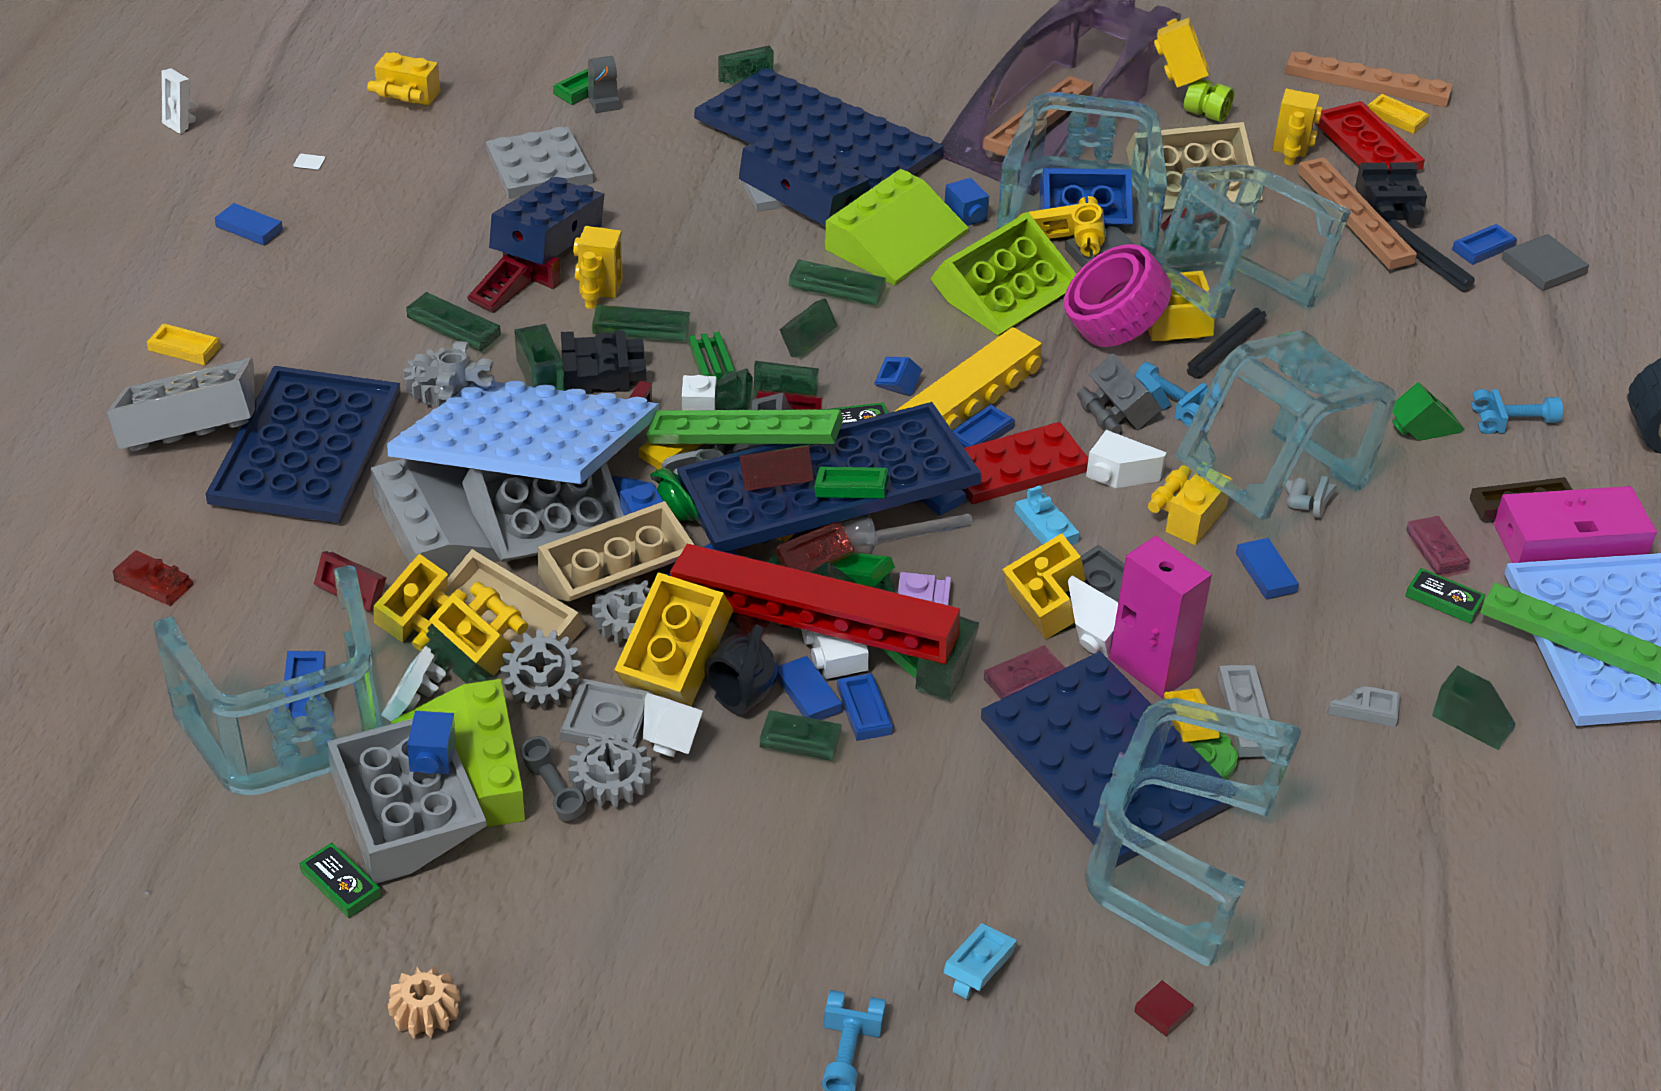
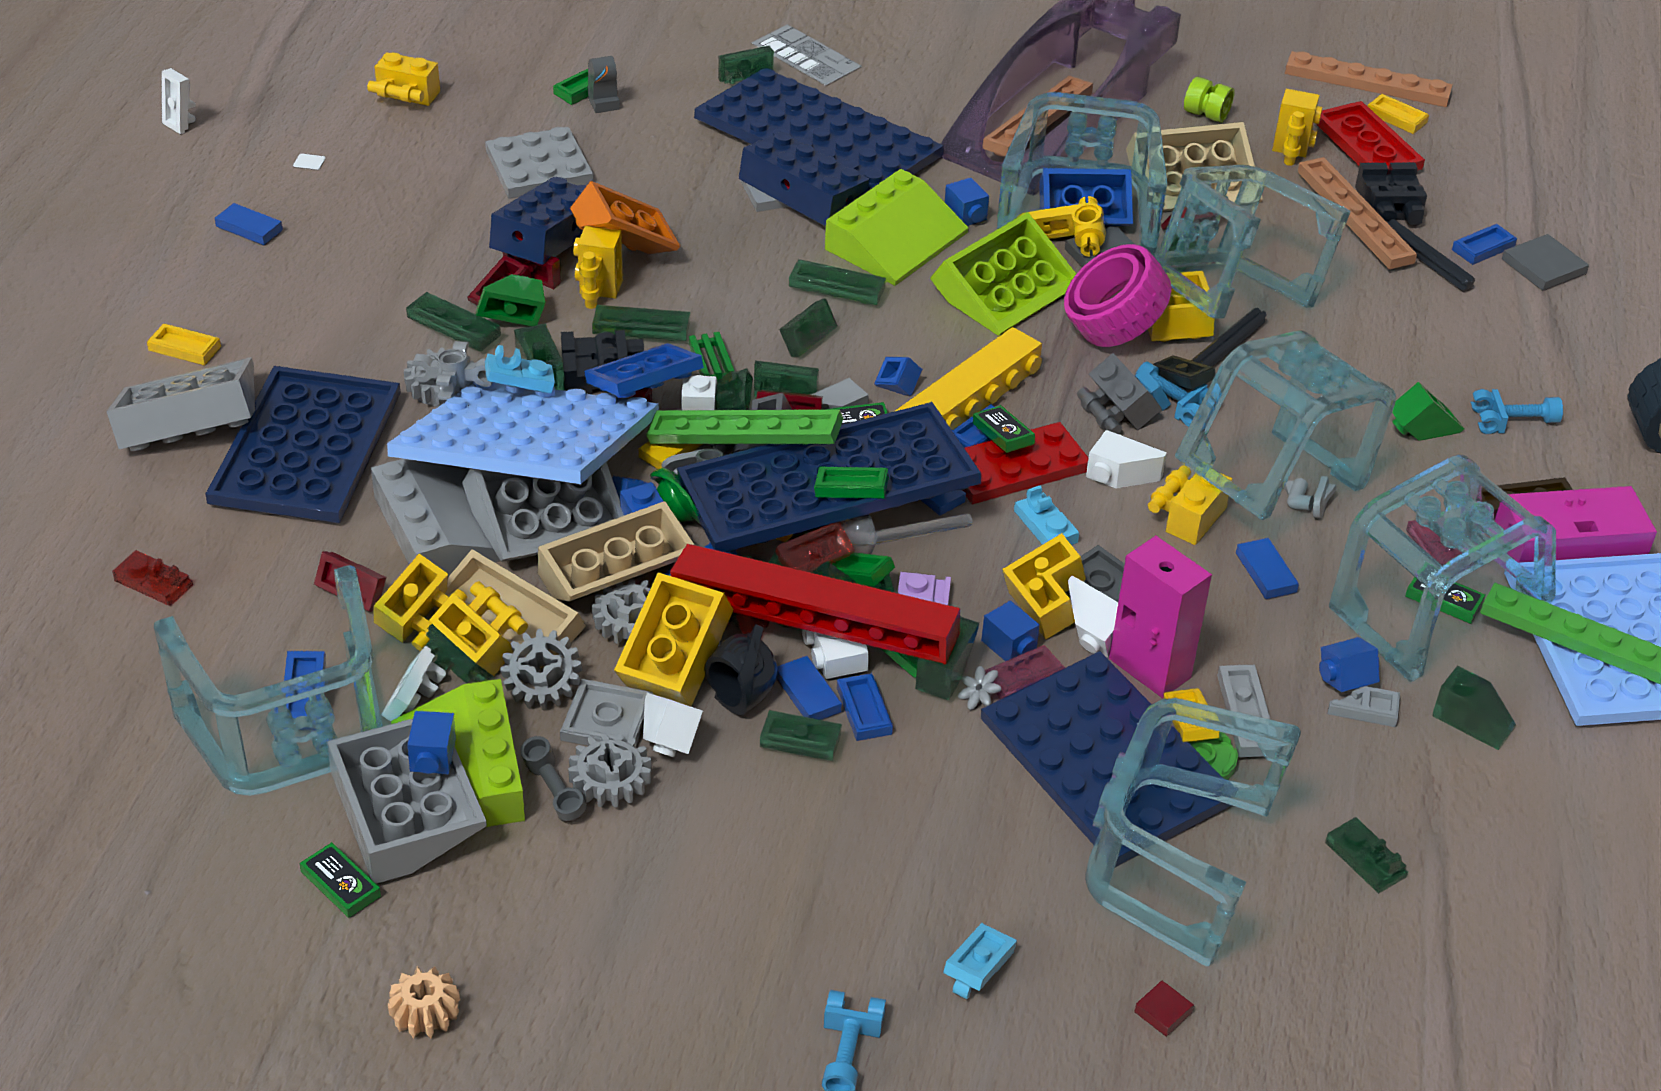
(513, 300): none -> green slope
(519, 372): none -> medium azure plate
(640, 224): none -> orange slope
(644, 370): none -> blue plate
(776, 467): clear red plate -> none
(807, 54): none -> light grey sticker
(842, 395): none -> light grey tile
(979, 688): none -> light grey plant
(1004, 429): none -> tile
(1009, 631): none -> blue brick
(1182, 52): yellow brick -> none
(1185, 372): none -> pearl dark grey plate
(1349, 664): none -> blue brick
(1367, 855): none -> clear green plate
(1458, 527): none -> clear light blue windscreen

